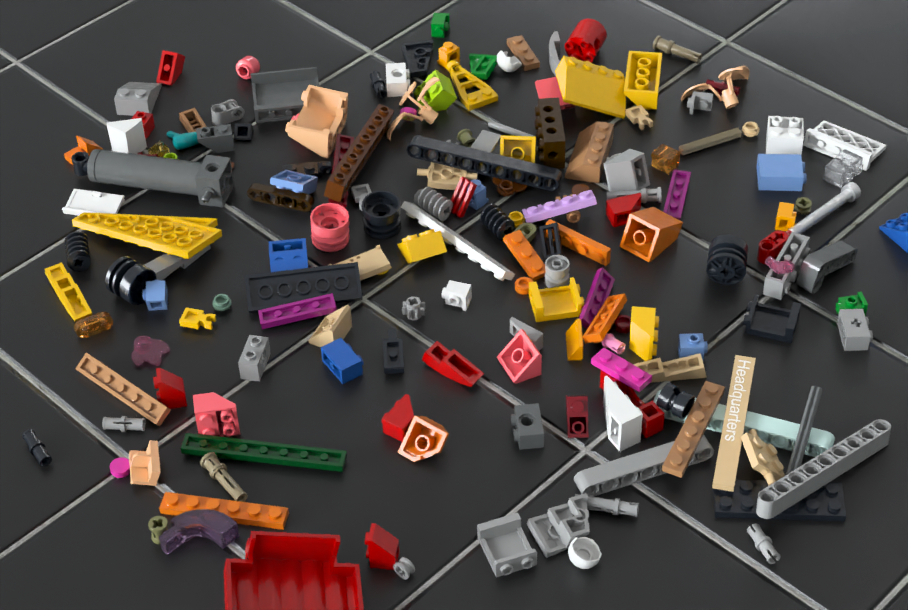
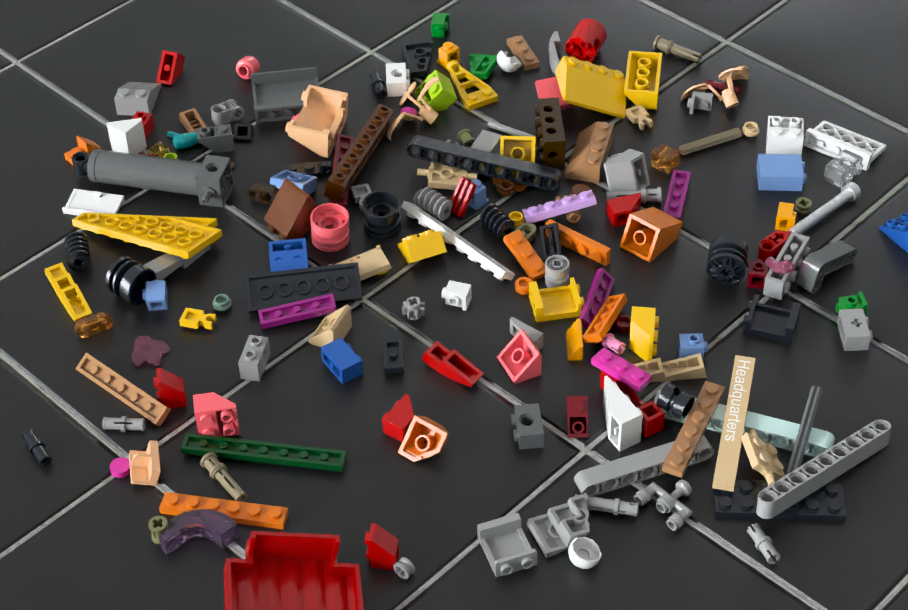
(290, 212): none -> reddish brown slope
(668, 502): none -> light grey piece
(757, 269): none -> dark red brick

